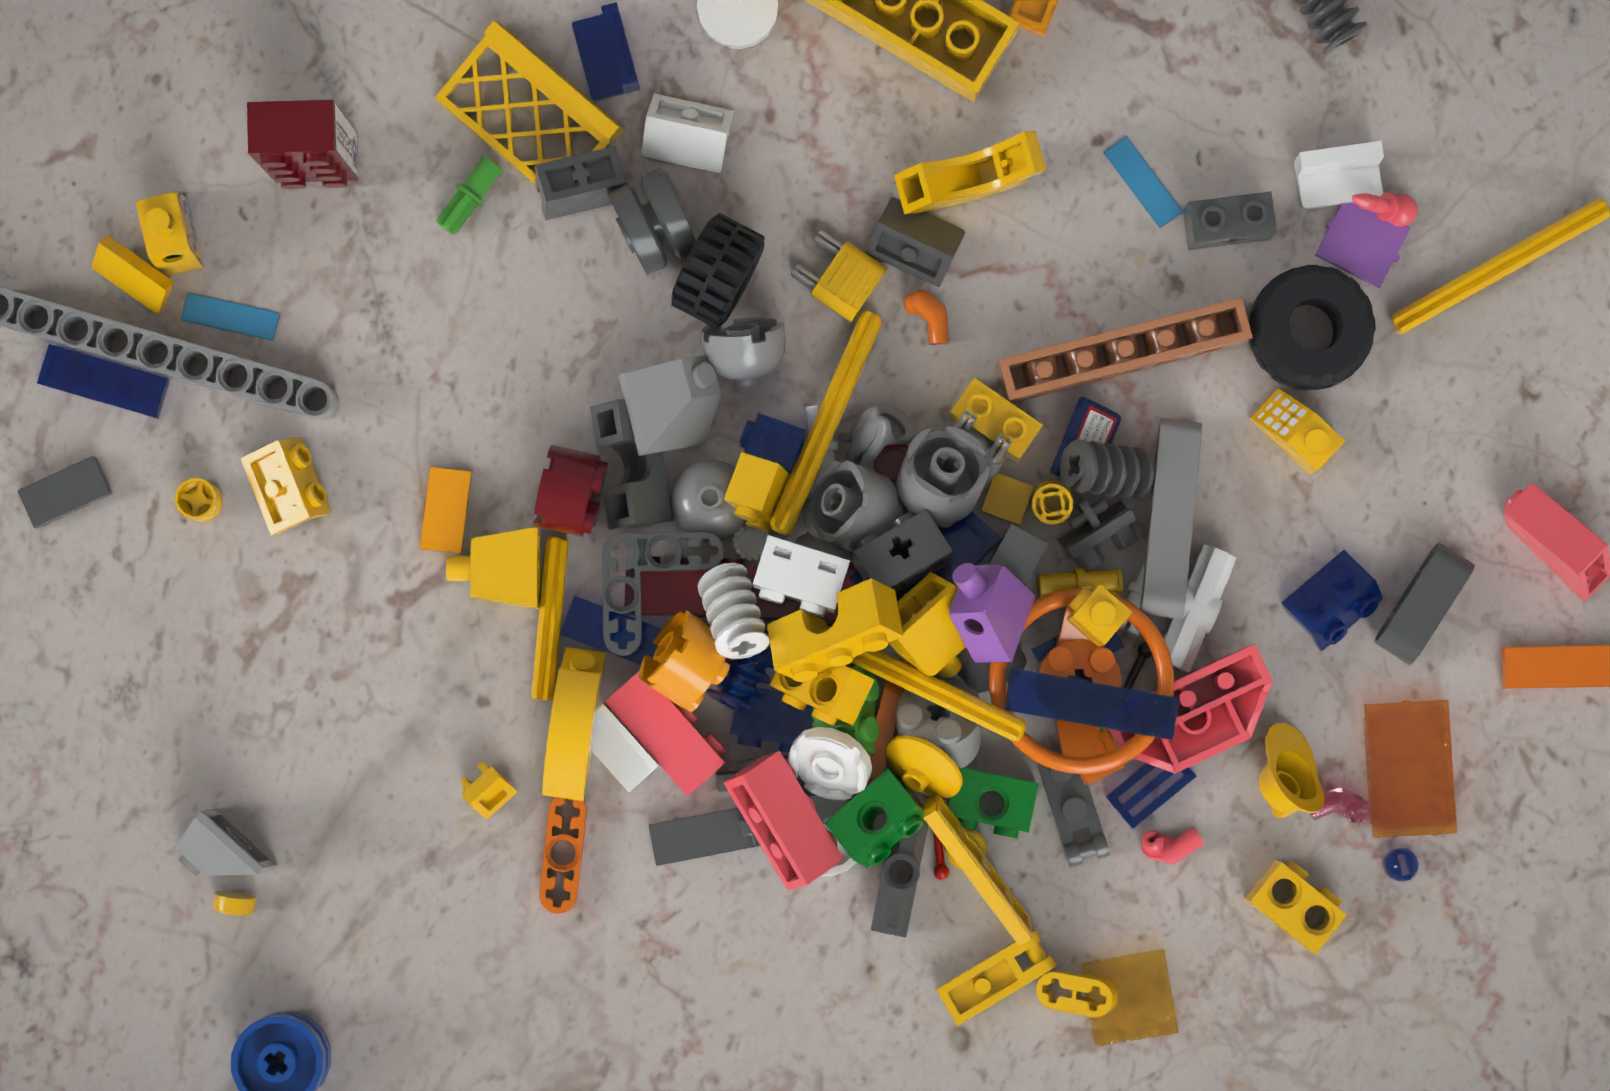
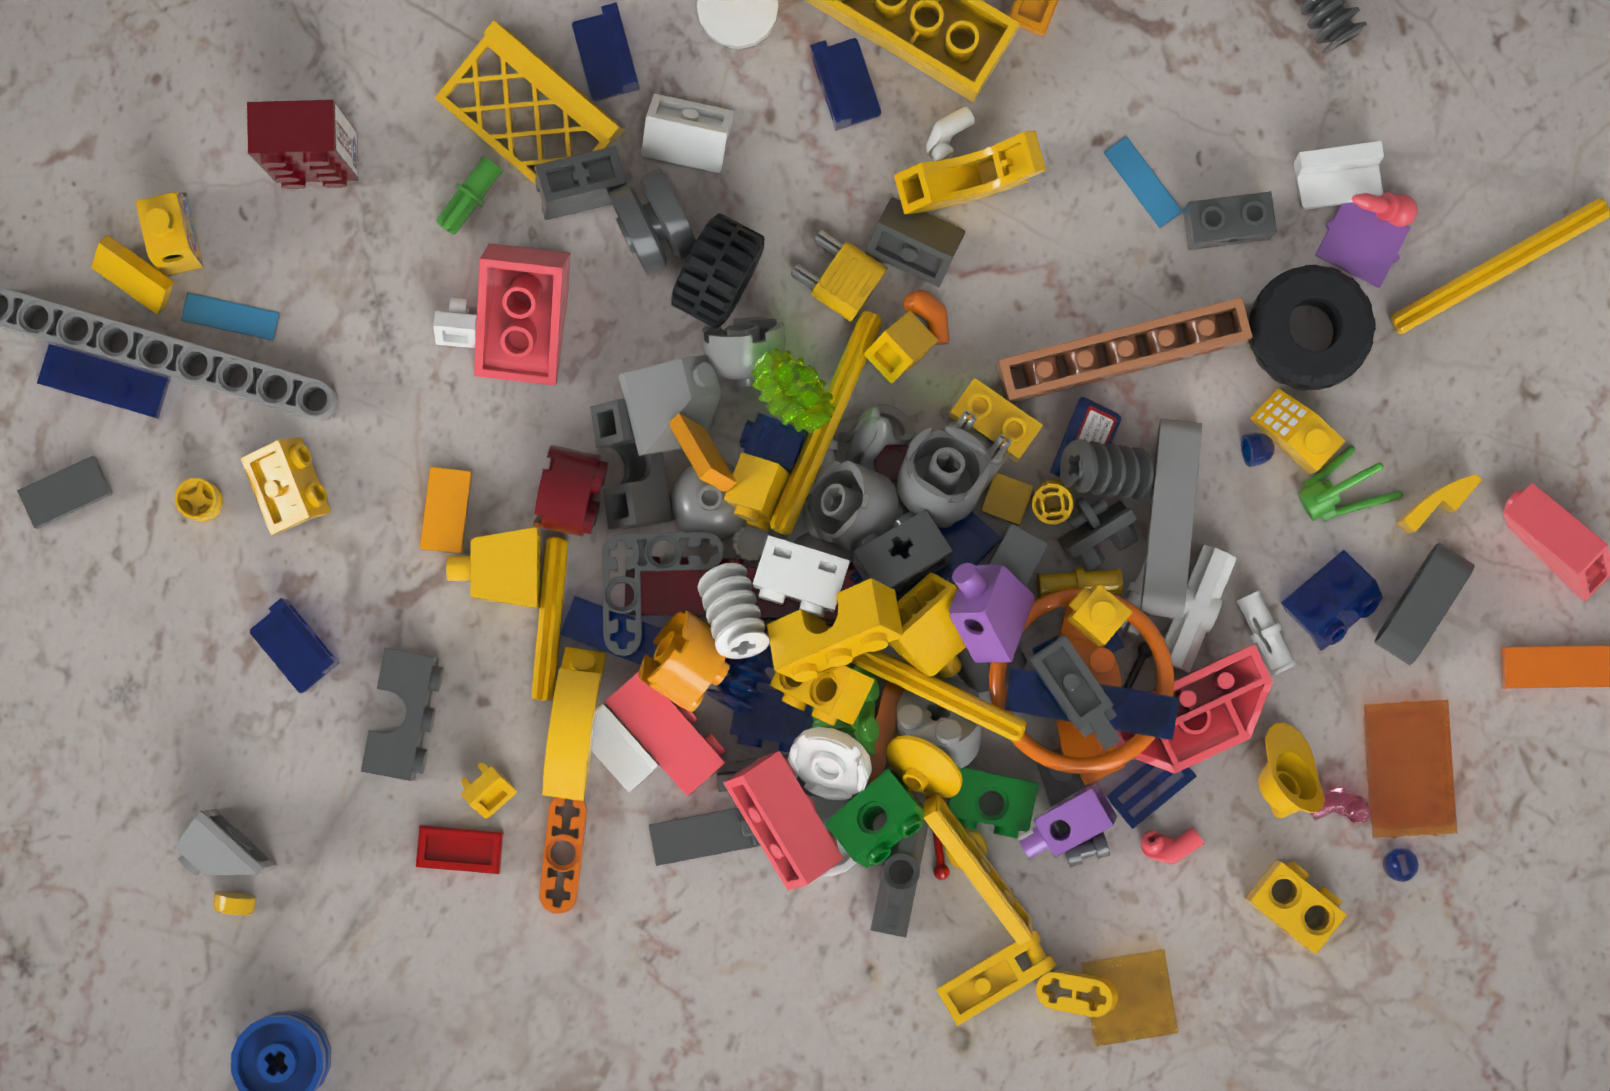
(293, 646): none -> clear blue panel
(401, 751): none -> dark grey arch
(456, 326): none -> white tile
(459, 849): none -> red tile
(521, 313): none -> coral slope
(702, 453): none -> light orange tile
(792, 390): none -> clear neon green gear
(845, 82): none -> clear blue panel
(900, 347): none -> yellow brick
(943, 131): none -> white arm
(1076, 690): none -> dark grey hinge
(1085, 812): none -> medium lavender torso
(1256, 448): none -> clear blue hinge
(1266, 632): none -> white pin
(1320, 498): none -> bright green plant
(1446, 497): none -> yellow slope

